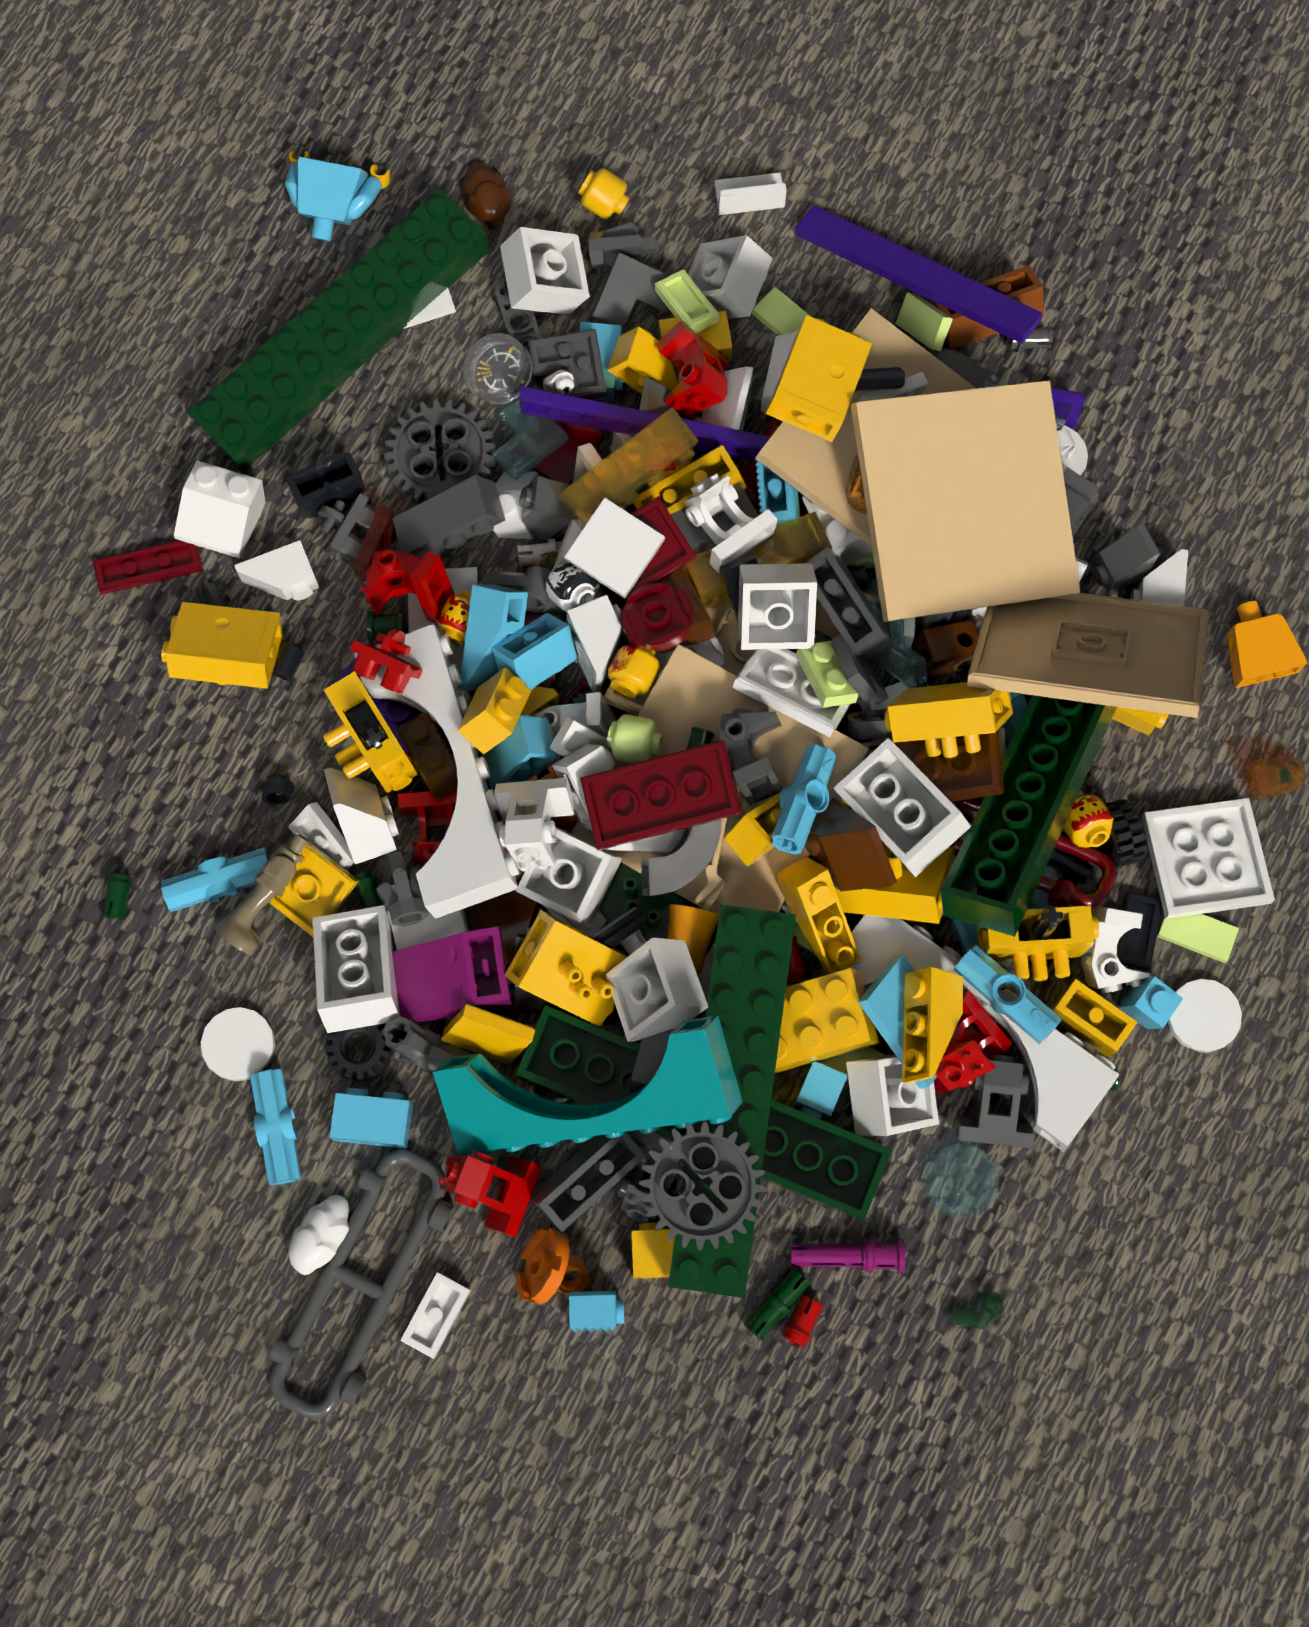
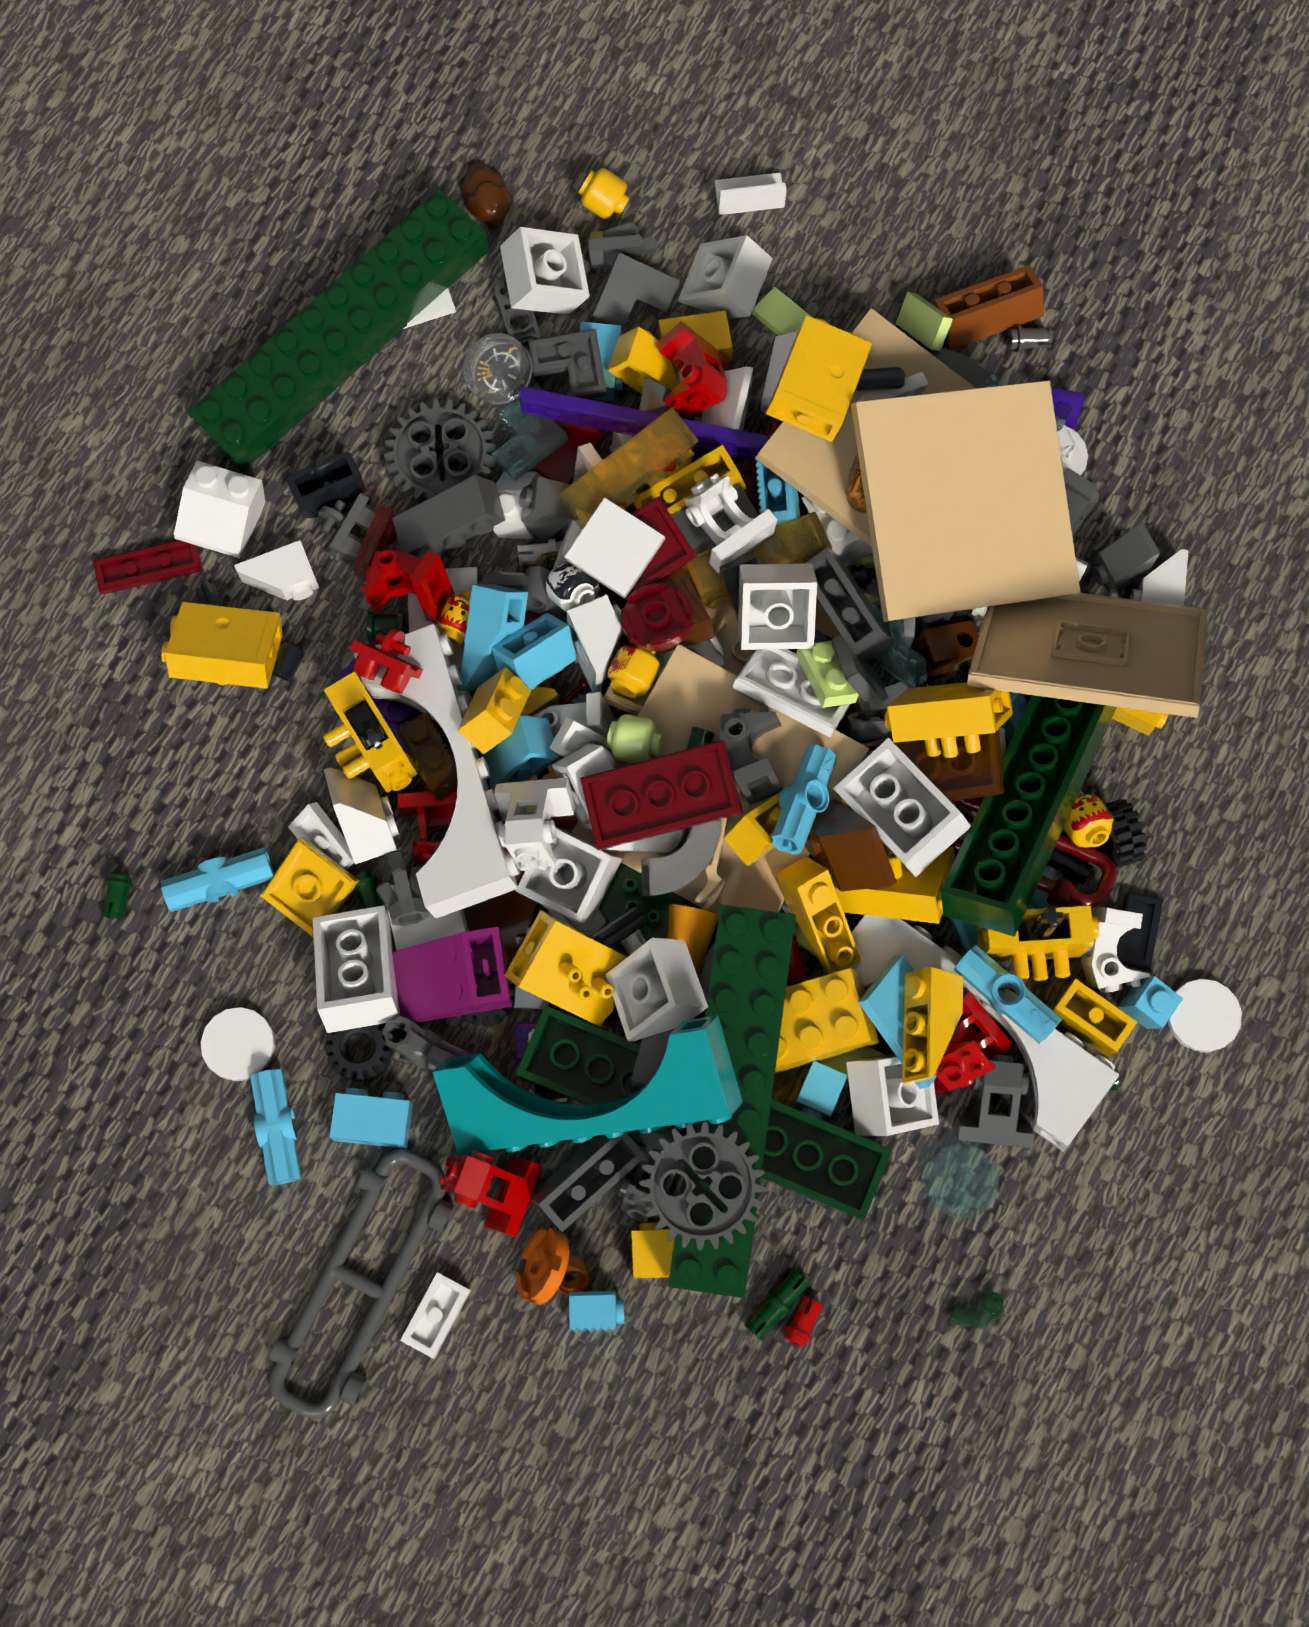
(271, 881): dark tan piece -> none
(276, 784): black plate -> none
(319, 1234): white arm -> none
(331, 192): medium azure torso -> none
(488, 1034): yellow tile -> none
(558, 382): white arm -> none
(687, 301): yellowish green tile -> none
(867, 1255): magenta pin -> none
(919, 274): dark purple tile -> none
(1200, 935): yellowish green tile -> none
(1207, 858): white plate -> none
(1262, 647): light orange torso -> none
(1274, 776): clear orange rock -> none

